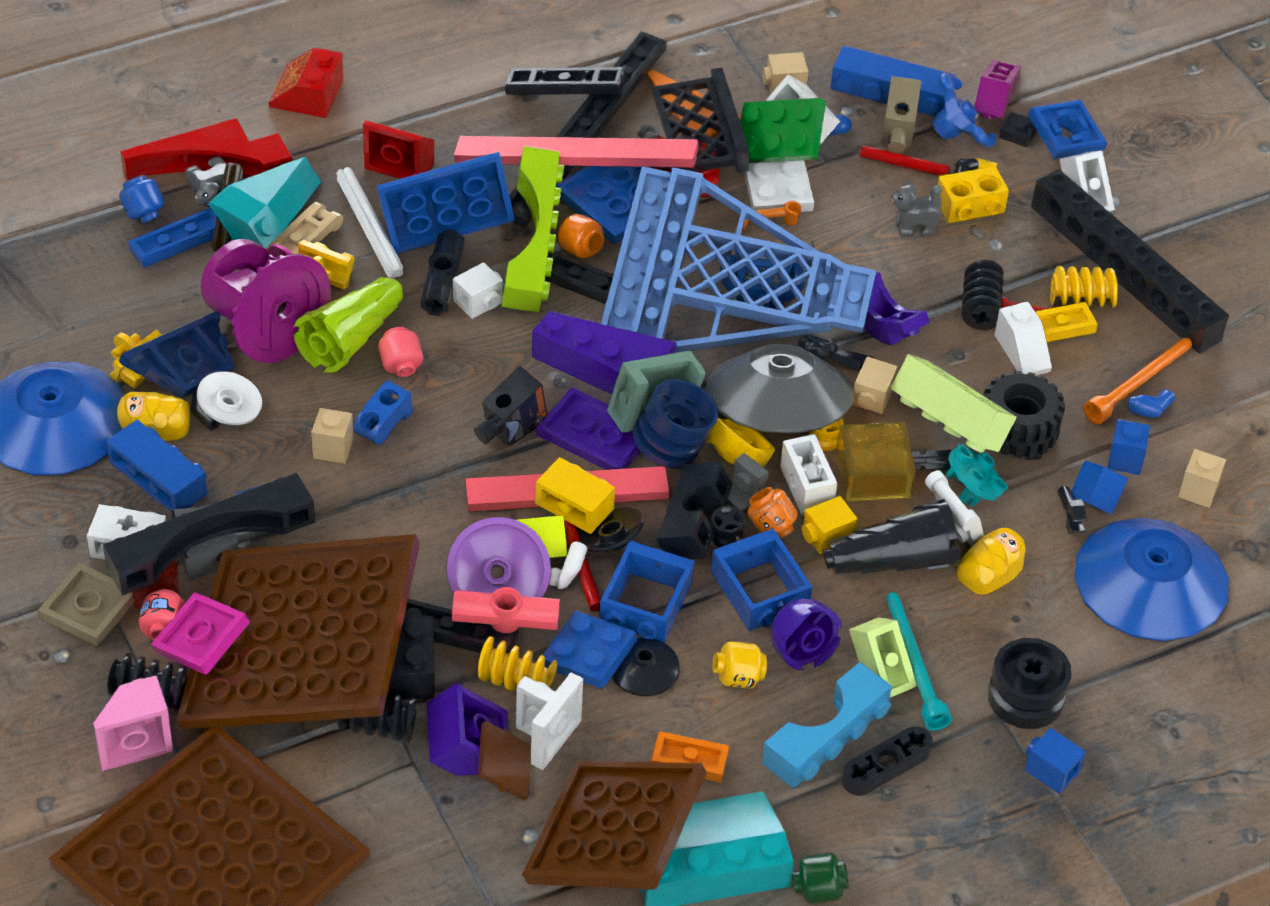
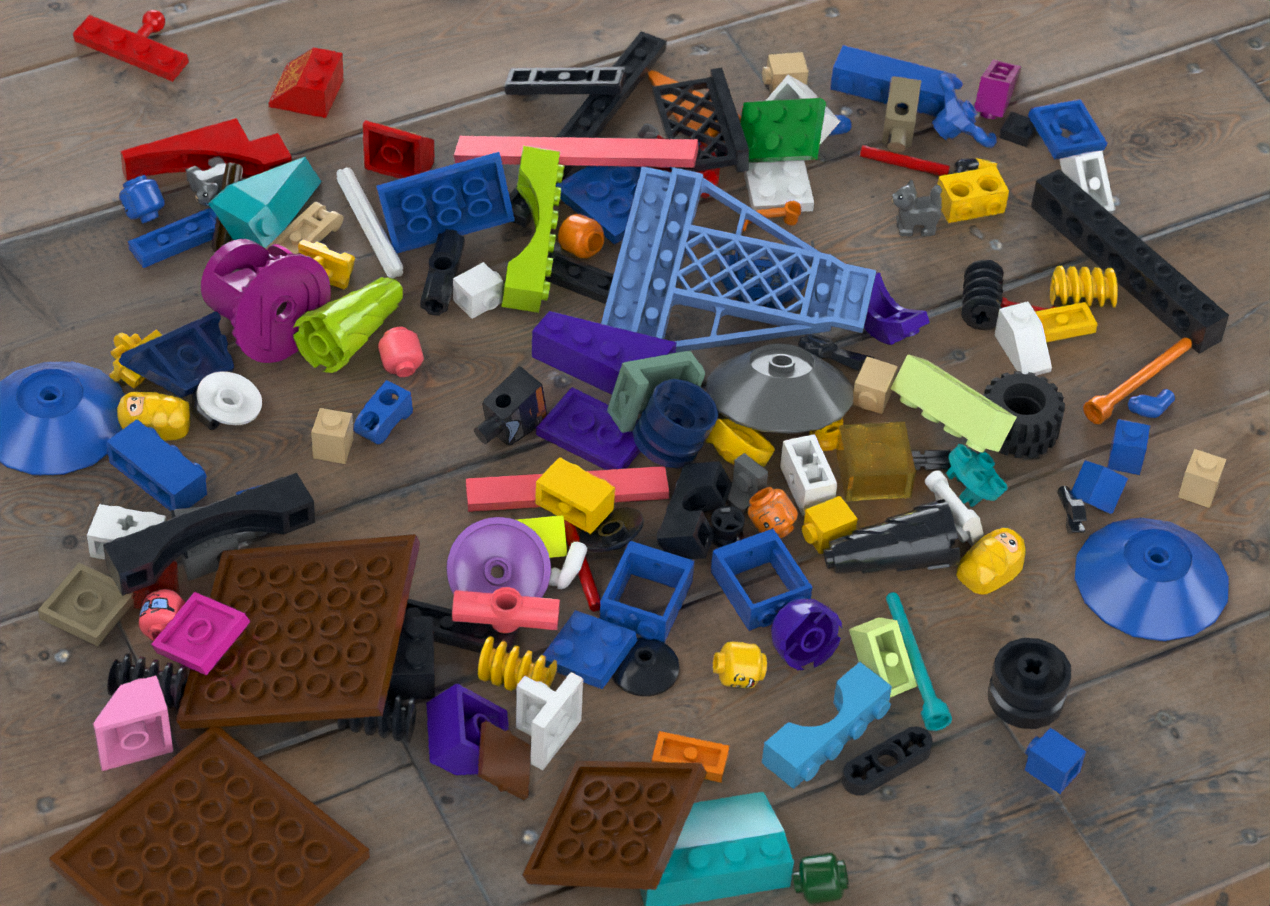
(133, 47): none -> red plate

